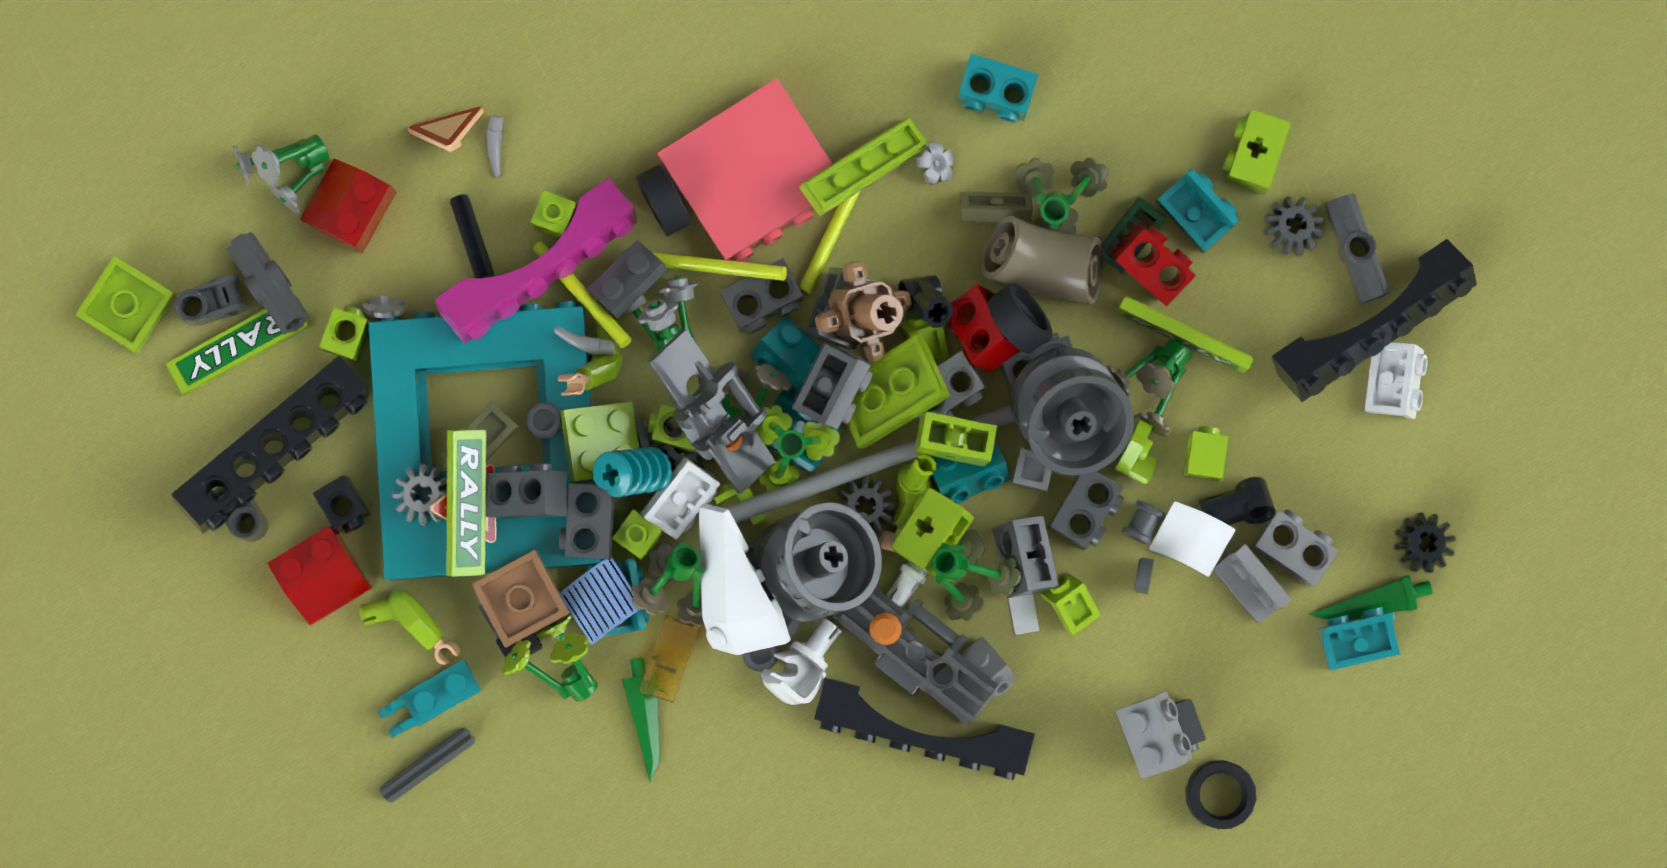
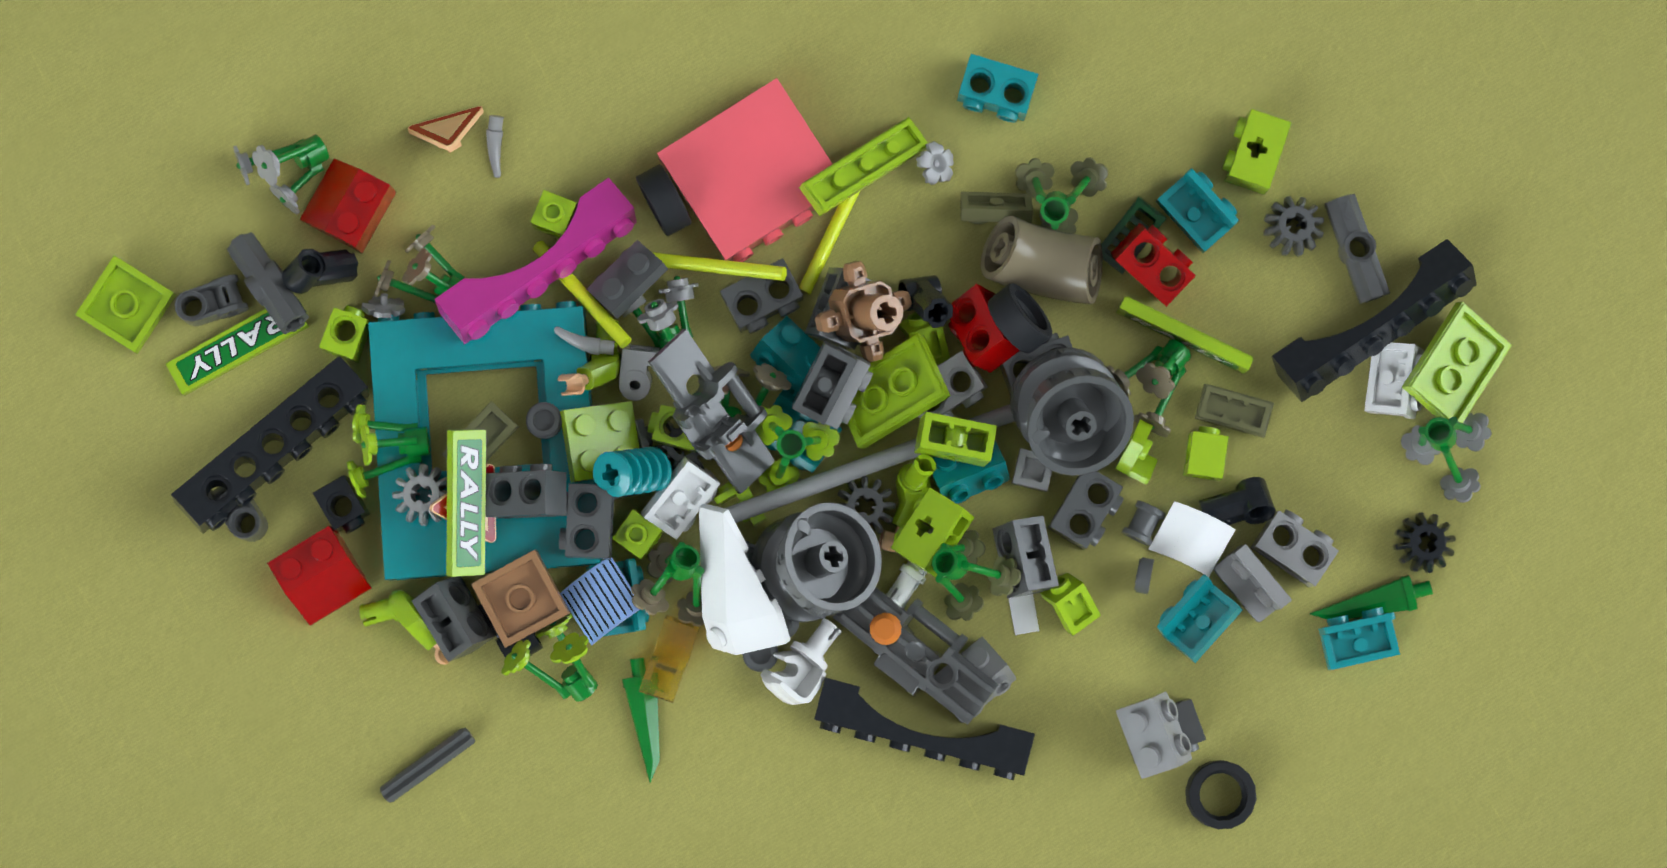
(319, 269): none -> black piece
(412, 442): none -> plant
(419, 269): none -> plant
(433, 697): teal hinge -> none
(453, 618): none -> dark grey brick
(471, 236): black axle -> none
(634, 373): none -> light grey leg
(1198, 618): none -> teal bracket
(1234, 410): none -> olive plate
(1440, 436): none -> light grey plant
(1457, 364): none -> lime tile

